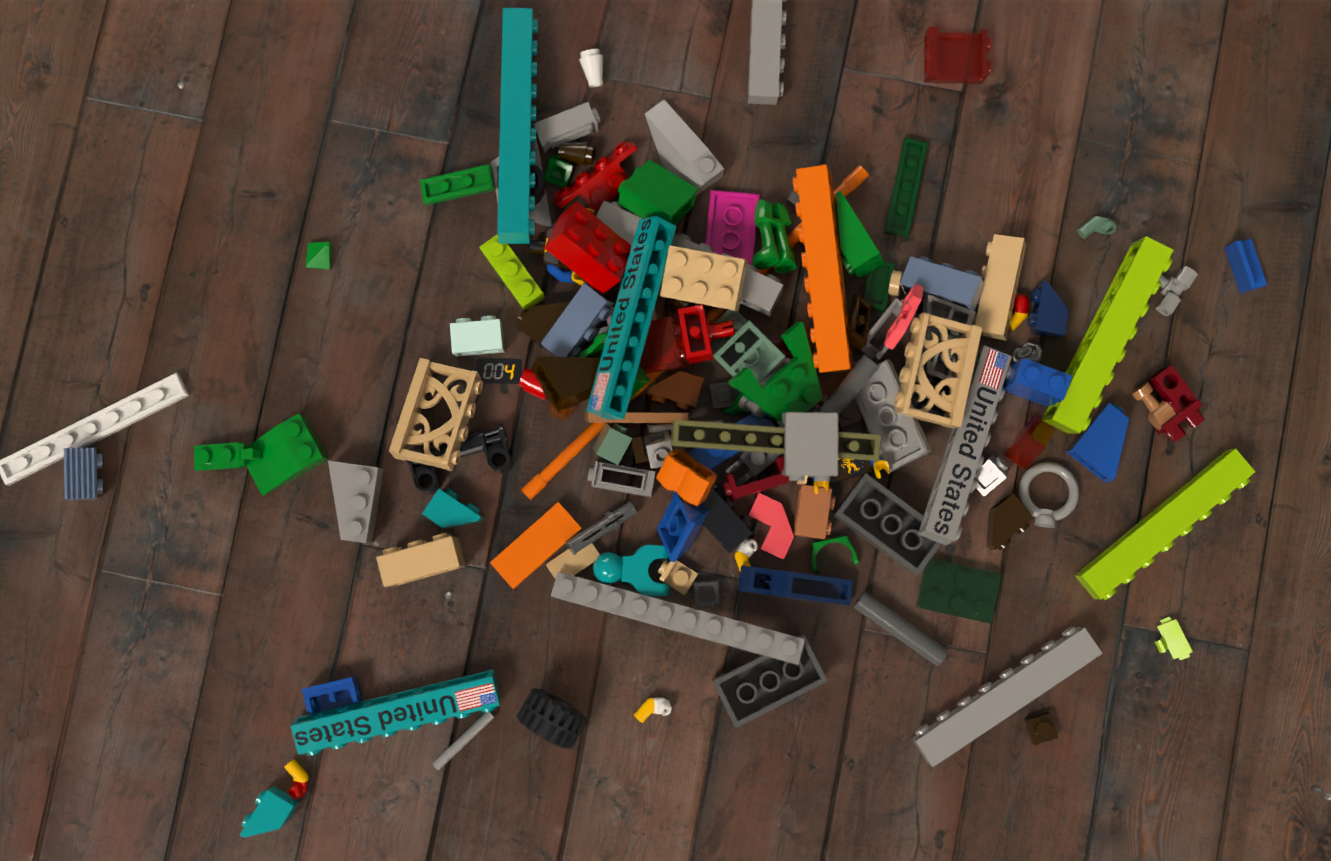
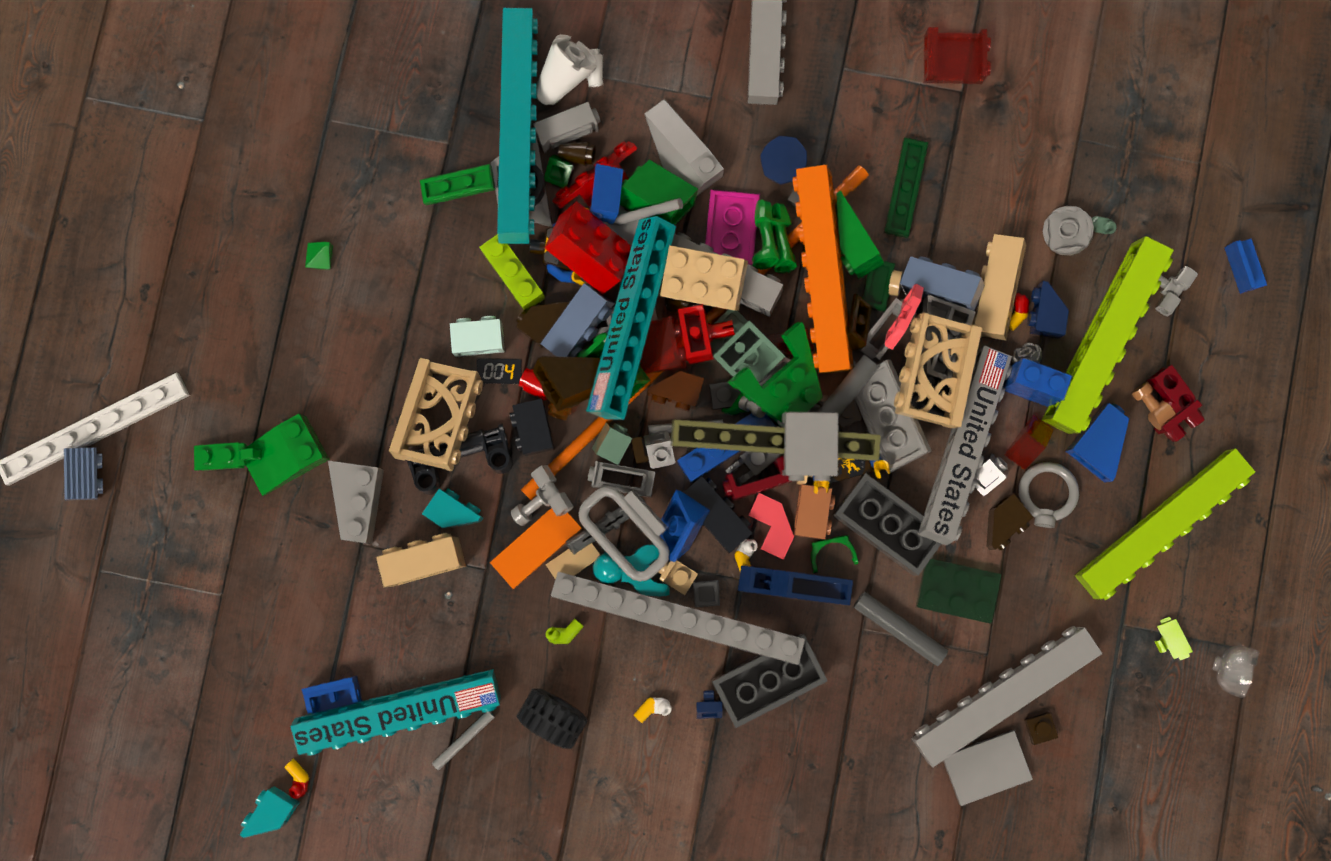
(532, 427): none -> black brick
(546, 494): none -> light grey bar
(563, 635): none -> lime arm
(564, 69): none -> white cone
(606, 193): none -> blue hinge
(640, 417): medium nougat tile -> none
(642, 516): none -> light grey bar
(649, 211): none -> light grey bar
(686, 477): orange brick -> none
(708, 708): none -> dark blue tile
(782, 158): none -> dark blue hat
(987, 768): none -> light grey tile
(1068, 230): none -> light grey tile
(1235, 669): none -> clear cylinder

